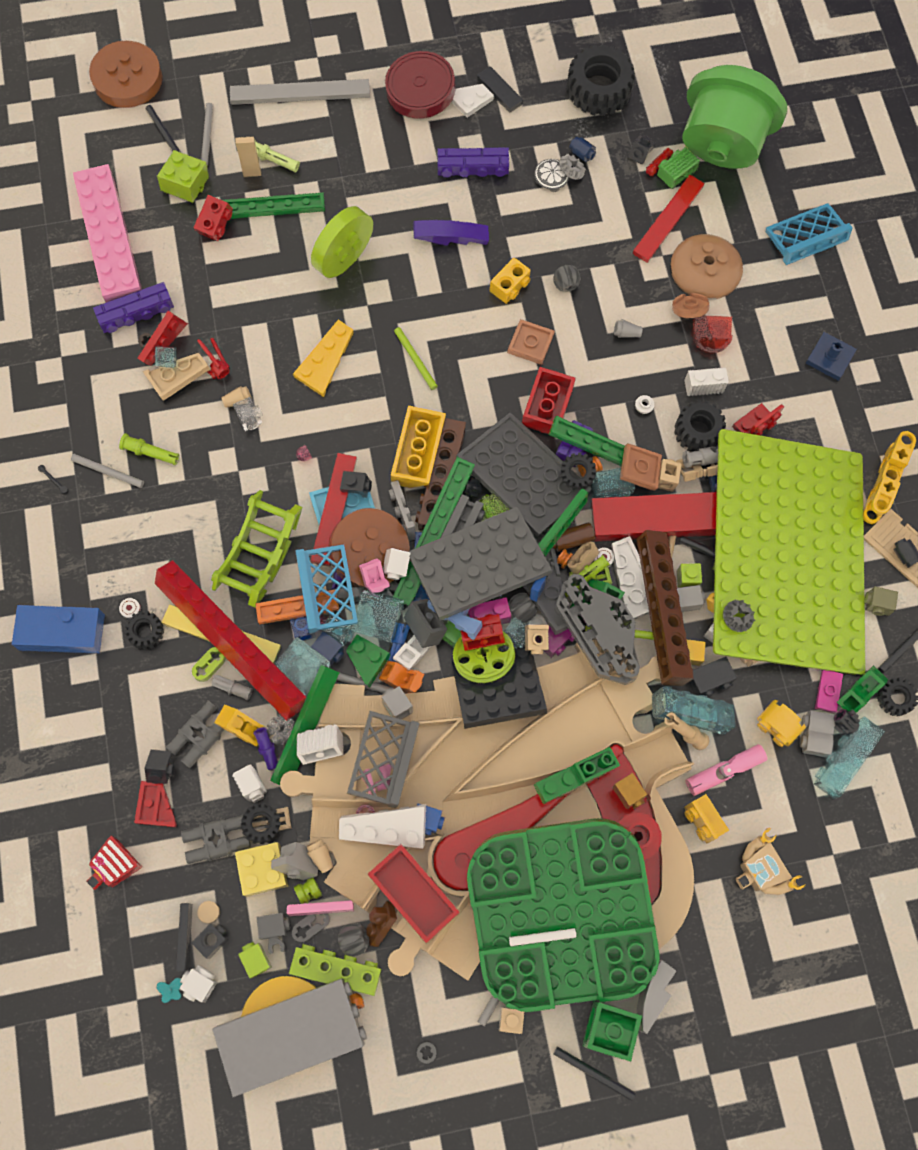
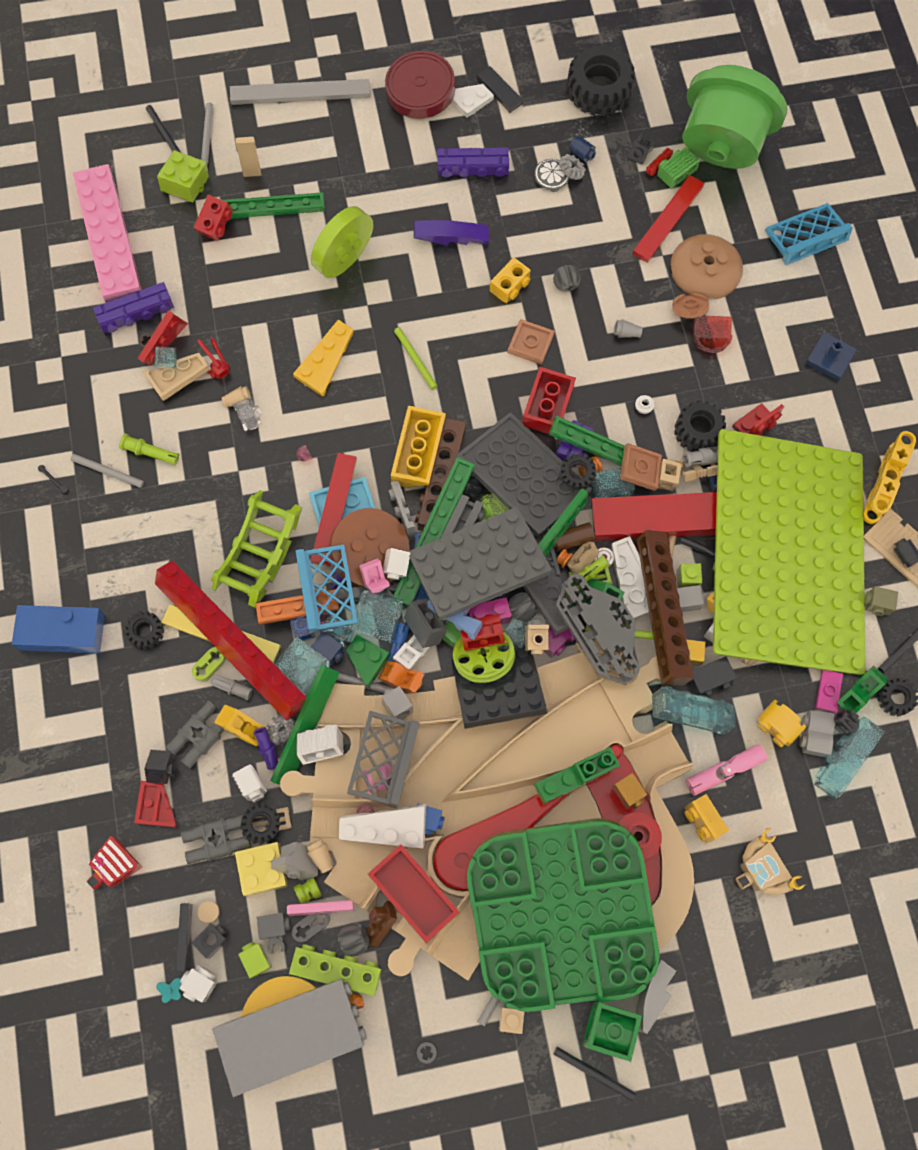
(125, 74): dark orange brick -> none
(129, 607): white tile -> none
(265, 153): yellowish green pin -> none
(356, 483): black bracket -> none
(537, 588): blue tile -> none
(542, 937): white bar -> none
(690, 733): tan pin -> none
(706, 381): white brick -> none
(736, 623): dark grey gear -> none

